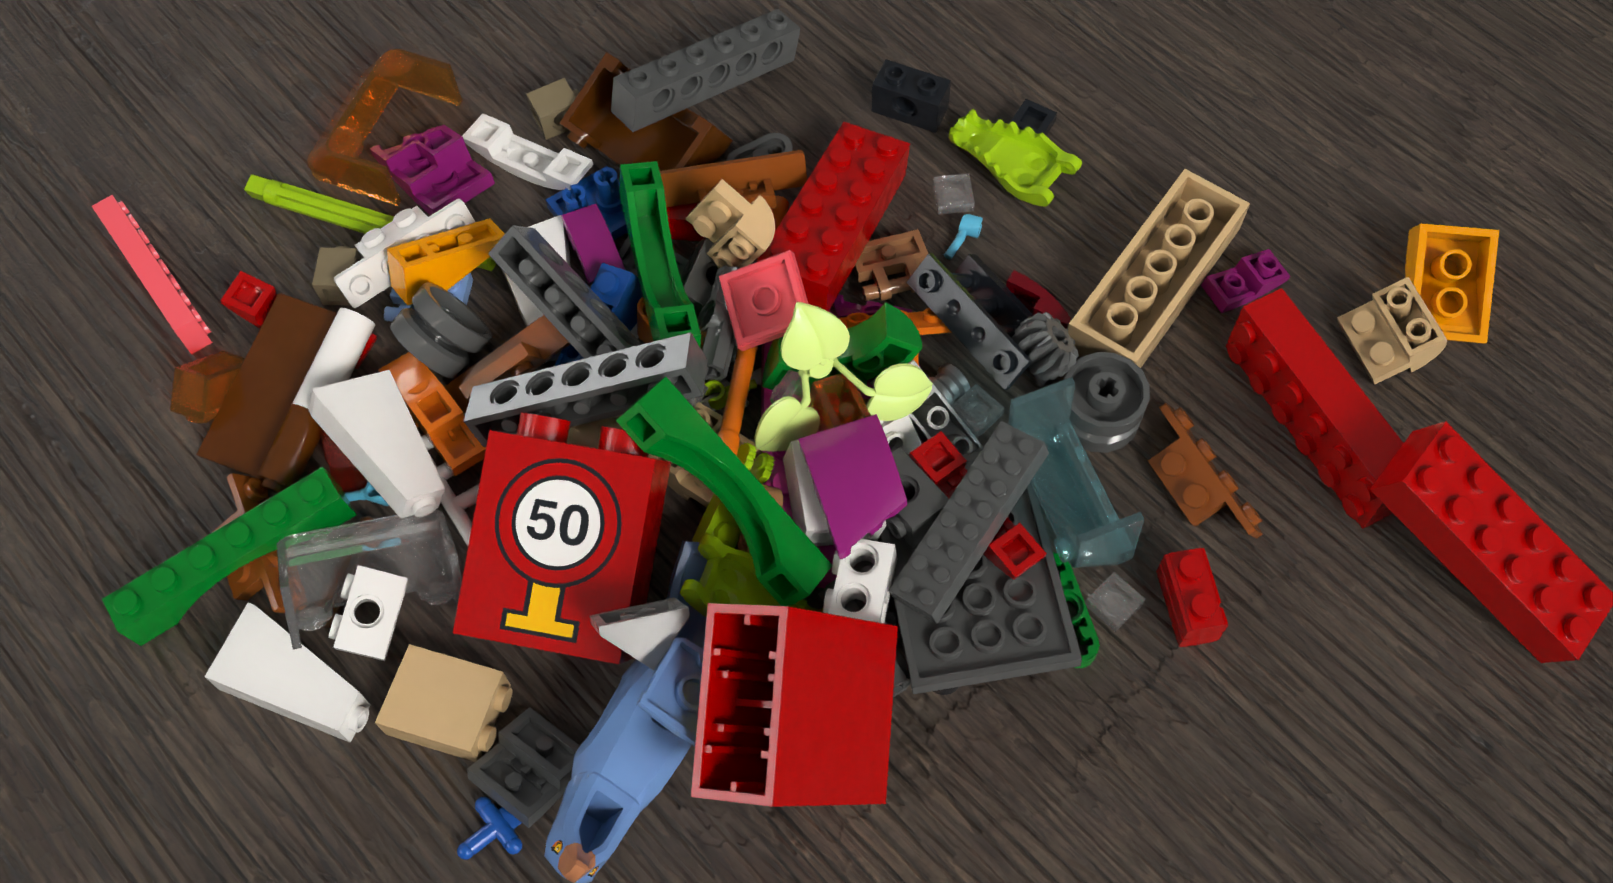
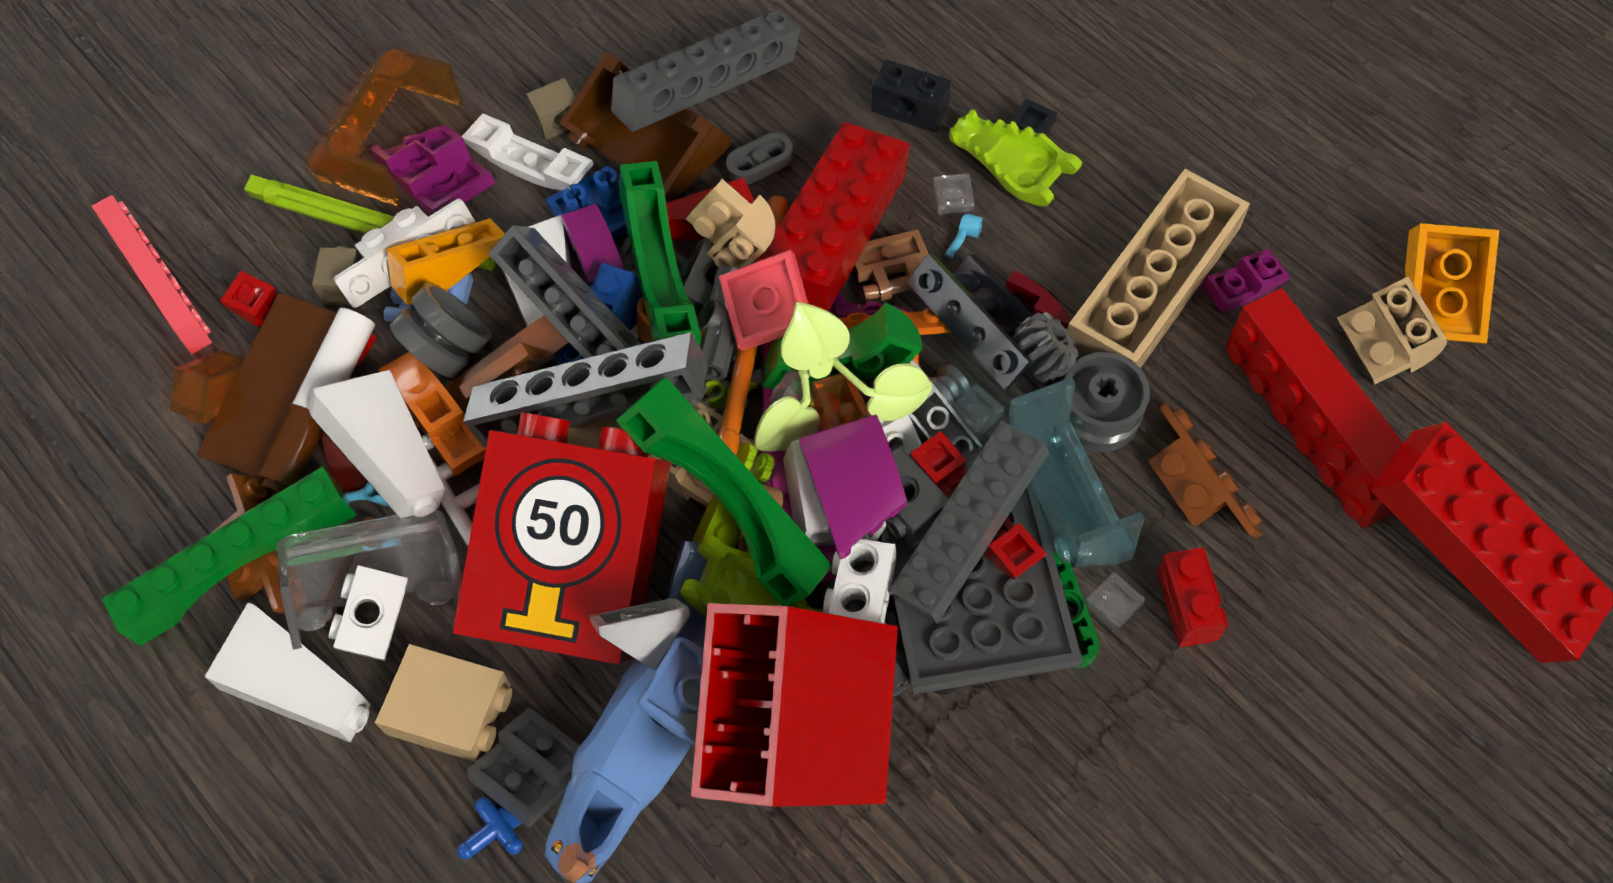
(747, 176): dark orange bracket -> none

